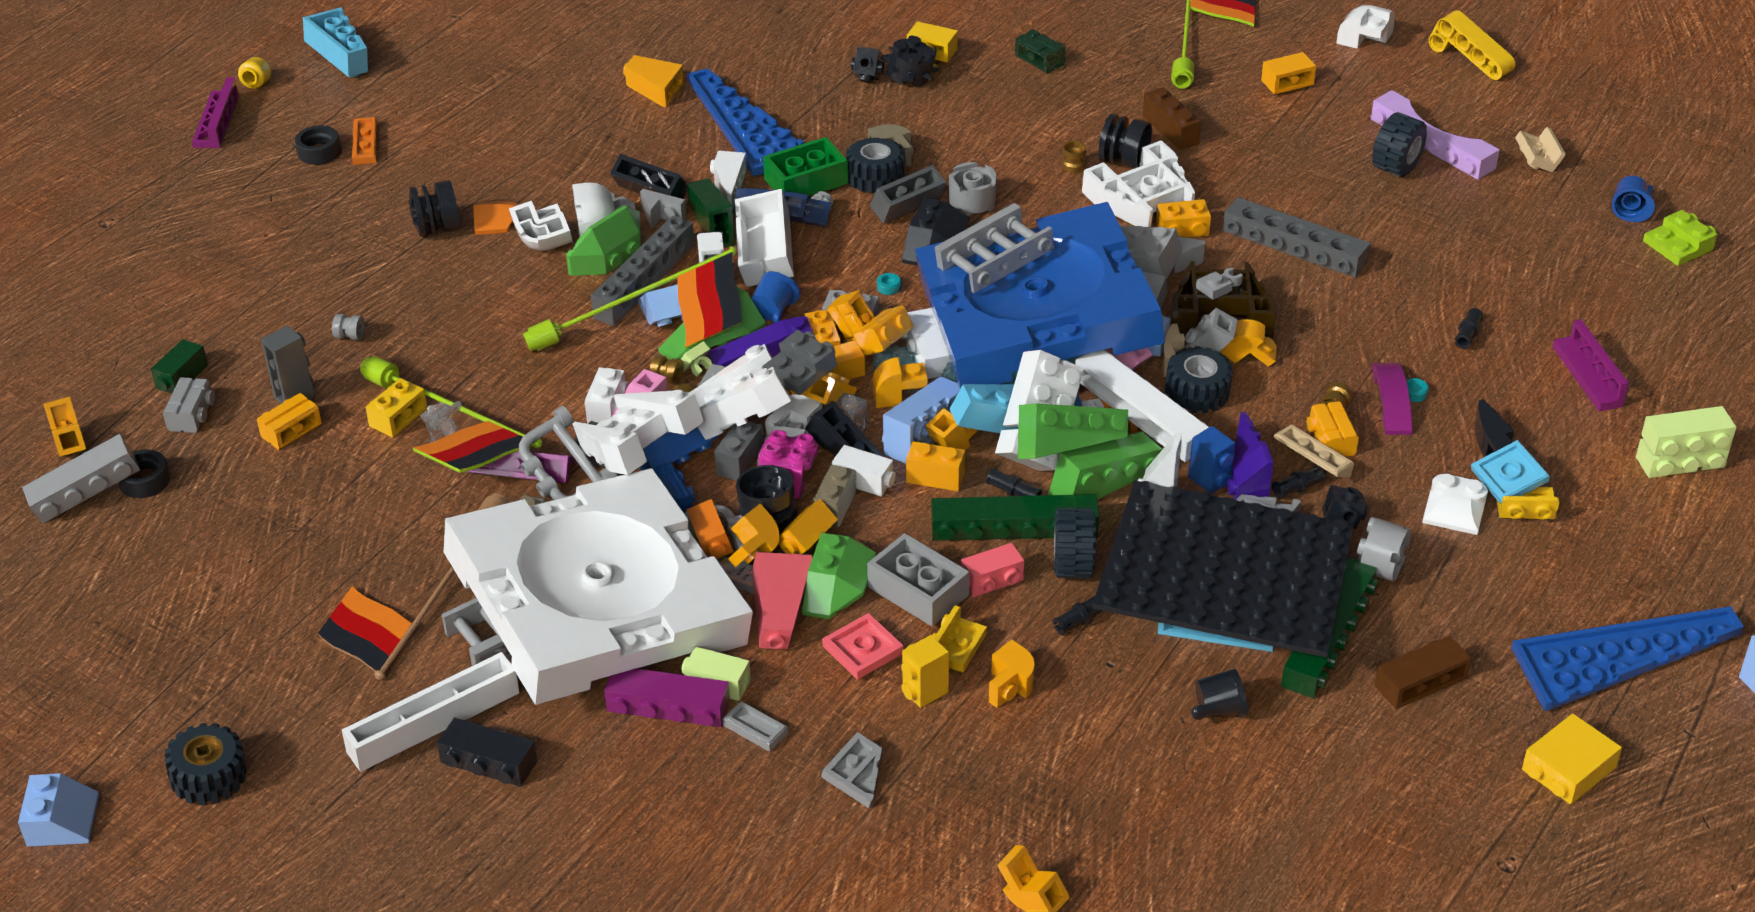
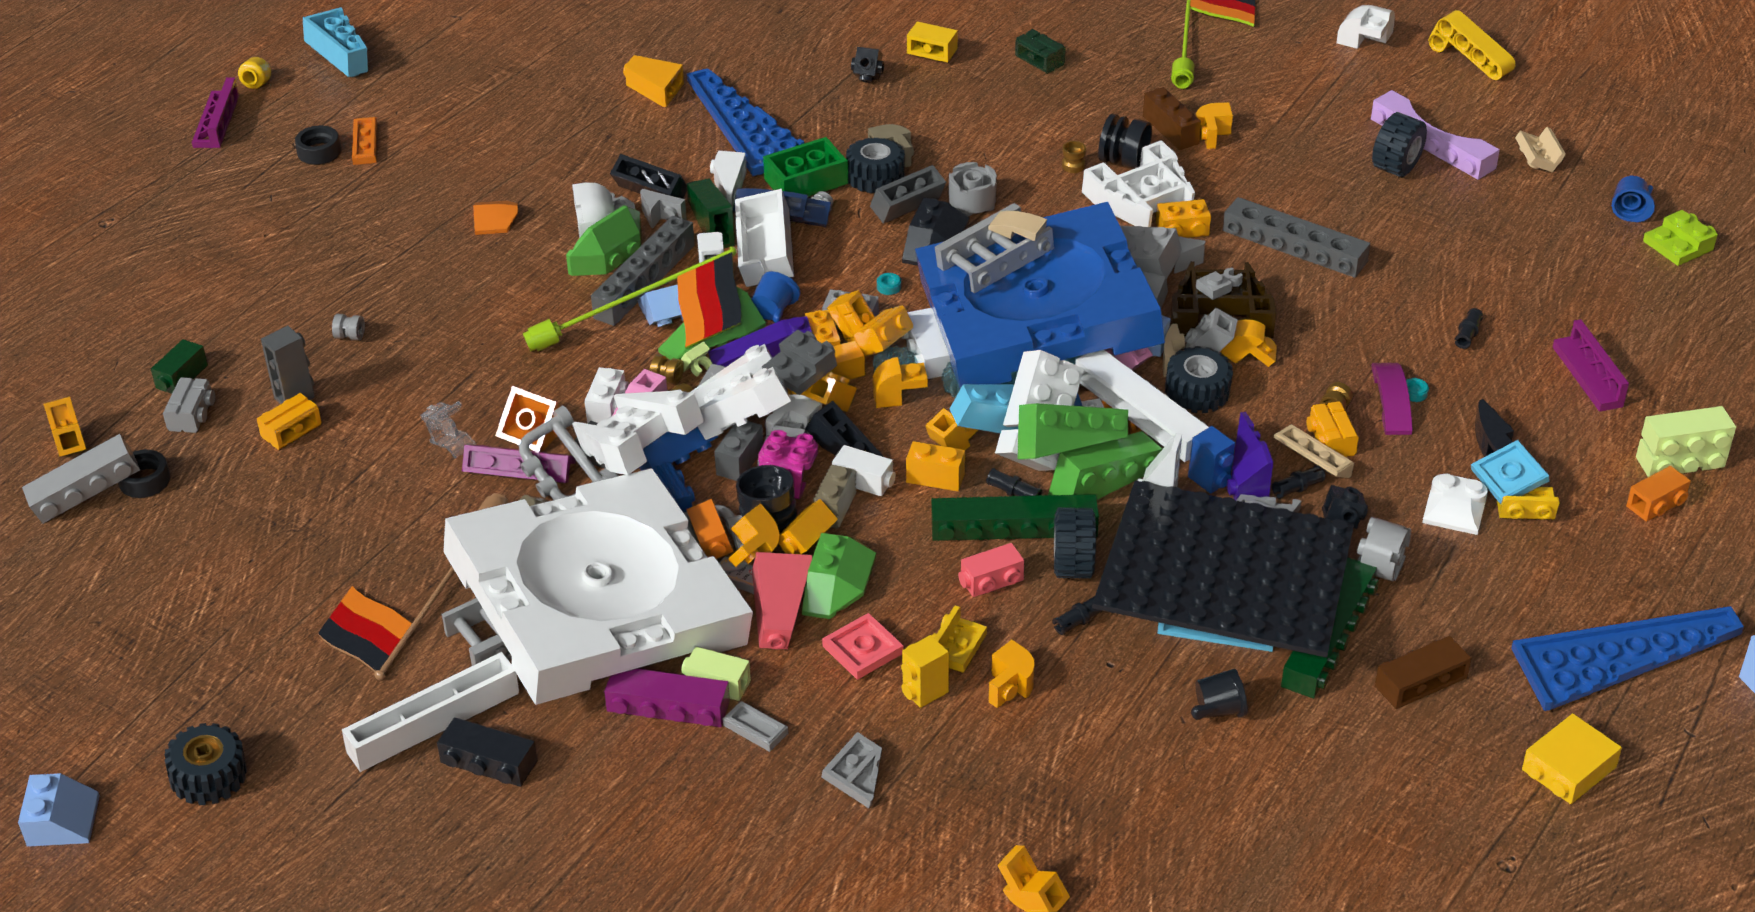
(396, 407): yellow brick -> none
(434, 208): black wheel -> none
(462, 449): flag -> none
(523, 414): none -> orange slope
(541, 228): white brick -> none
(855, 409): clear brick -> none
(908, 419): light blue wedge -> none
(911, 61): black brick -> none
(918, 579): light grey brick -> none
(1021, 223): none -> tan slope
(1215, 120): none -> light orange brick
(1288, 73): light orange brick -> none
(1658, 493): none -> orange brick

